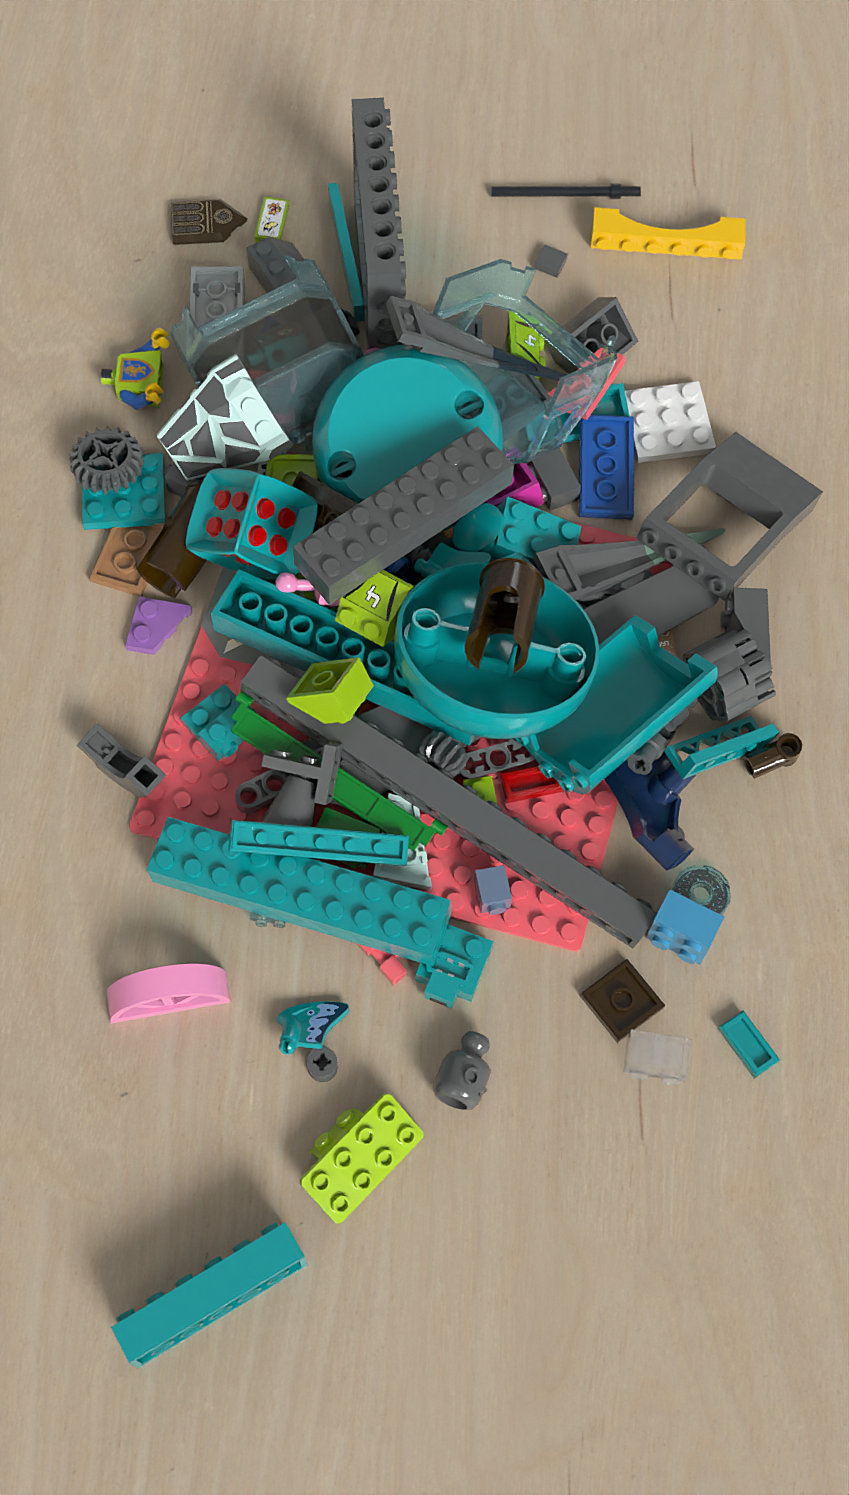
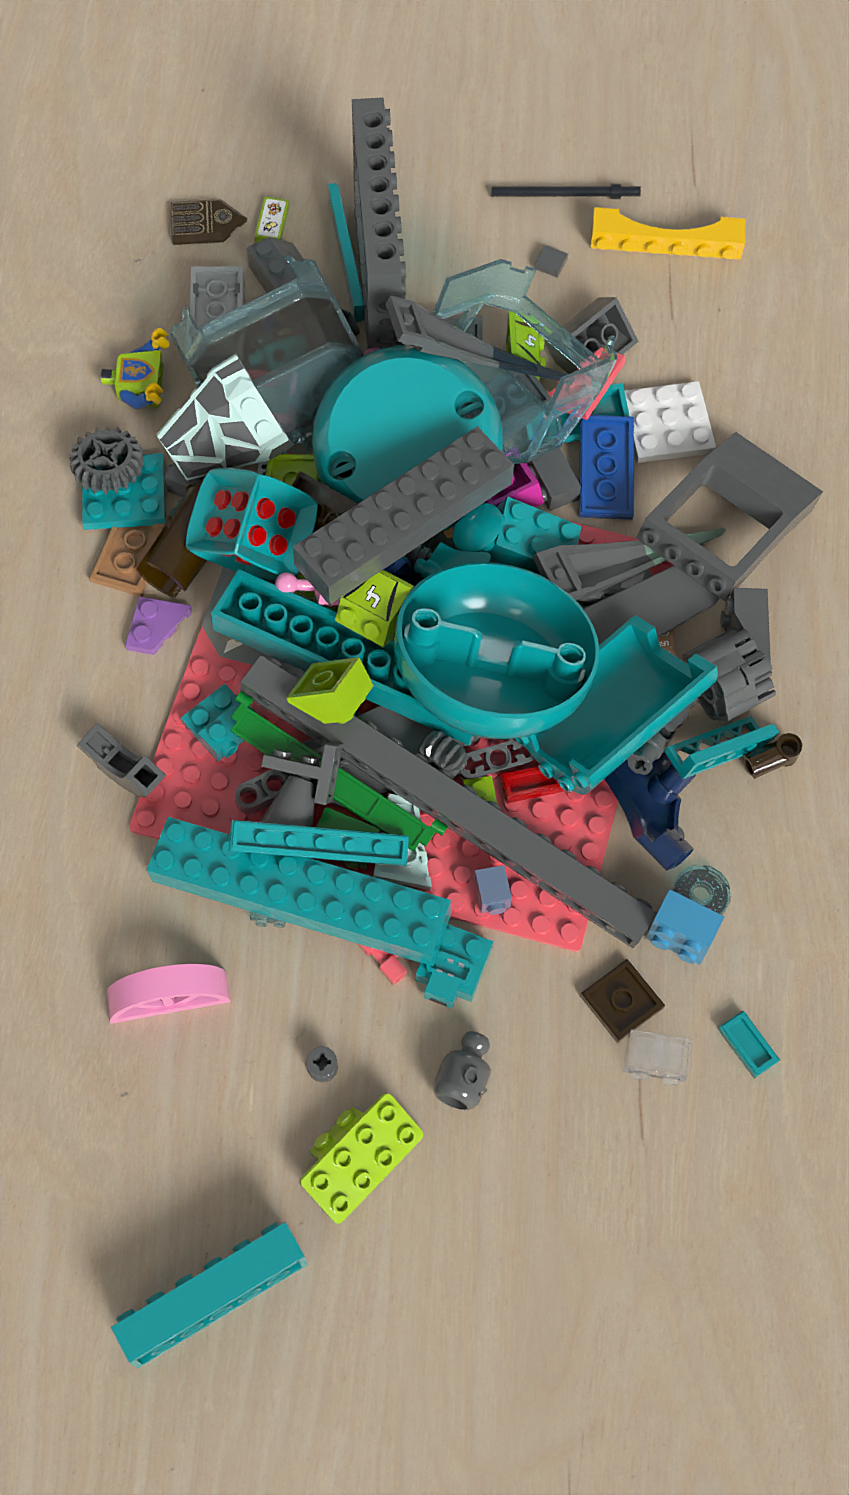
(309, 1024): teal arm -> none
(505, 605): dark brown piece -> none

